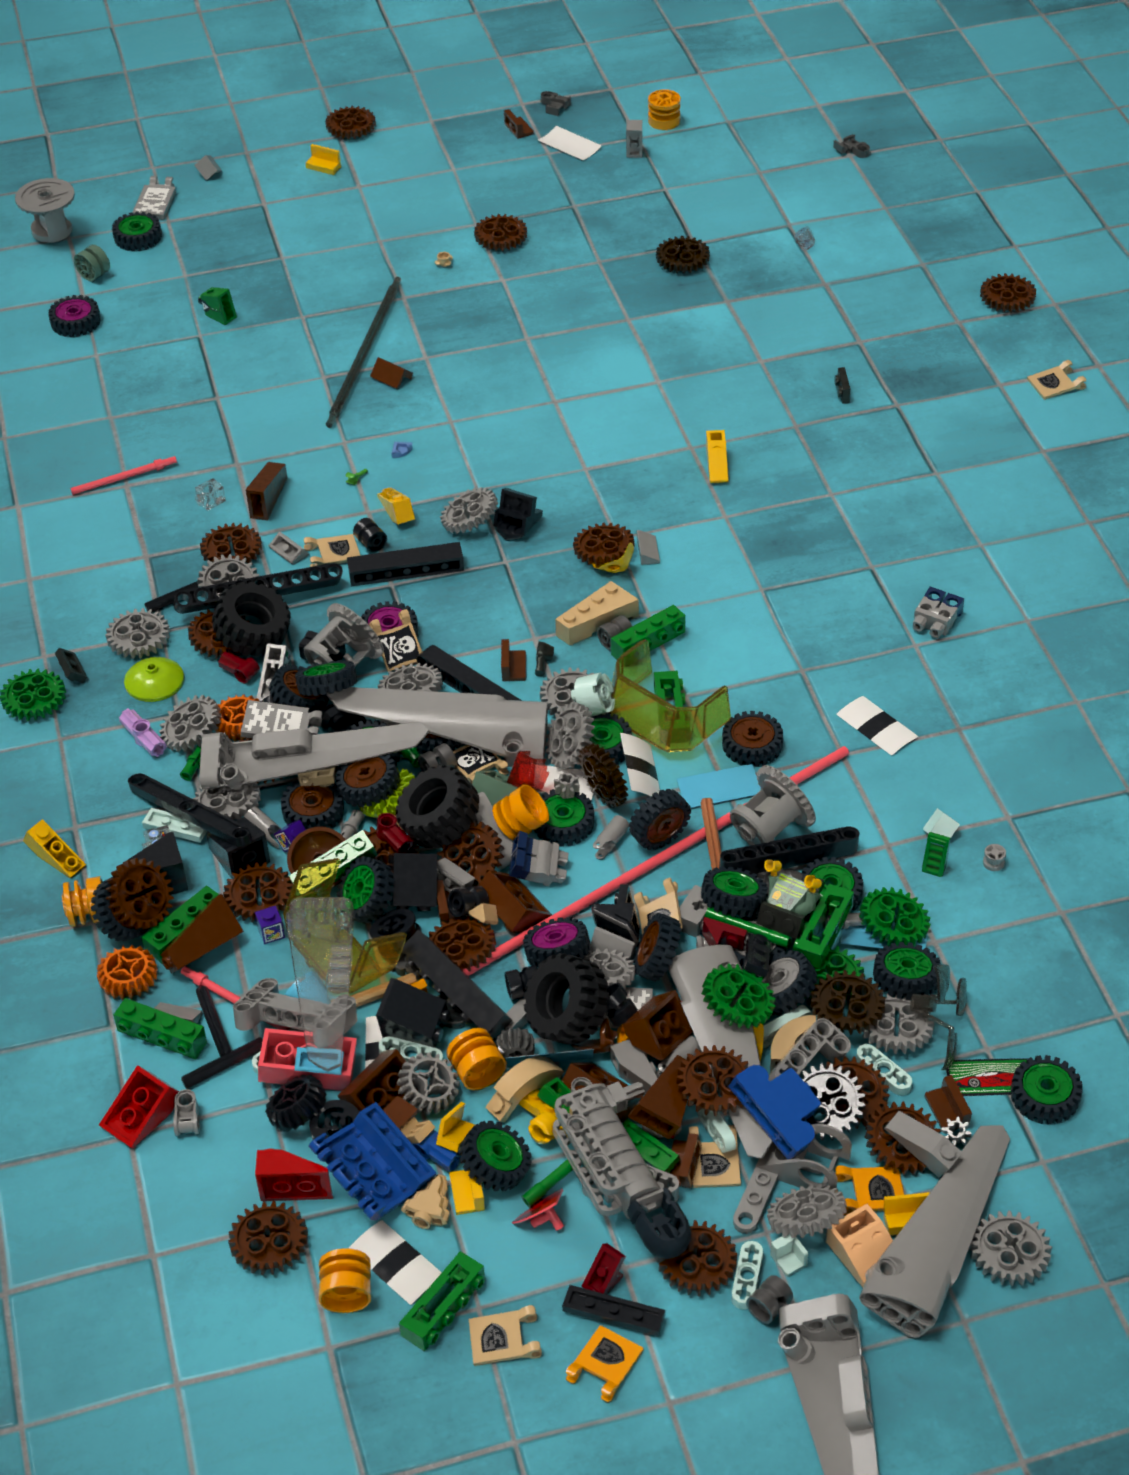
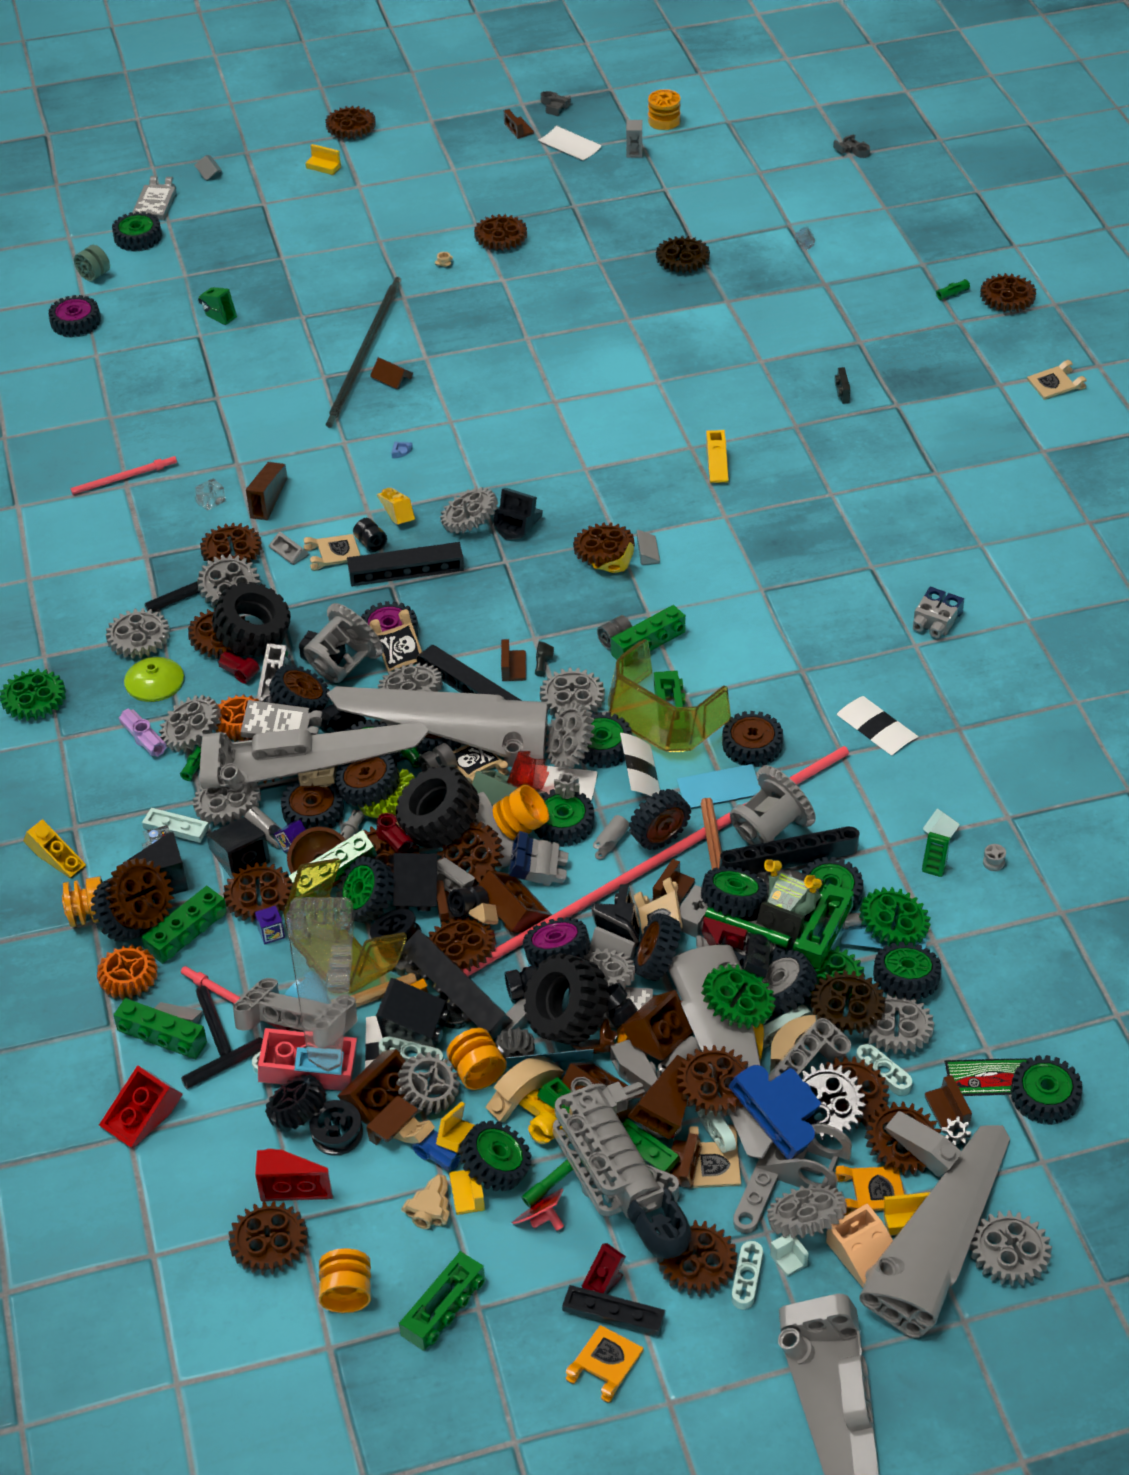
(46, 201): light grey piece -> none
(70, 665): pearl dark grey plate -> none
(186, 1116): light grey piece -> none
(197, 813): black beam -> none
(204, 933): reddish brown slope -> none
(284, 578): black beam -> none
(326, 678): black wheel -> none
(353, 478): bright green hand -> none
(374, 1162): blue slope -> none
(396, 1261): white sticker -> none
(499, 1337): tan flag -> none
(594, 692): light aqua brick -> none
(595, 611): tan wedge -> none
(603, 775): dark brown gear -> none
(673, 871): none -> reddish brown panel
(769, 1298): flat silver wheel -> none
(928, 1003): clear smoke plant -> none
(953, 289): none -> green pin

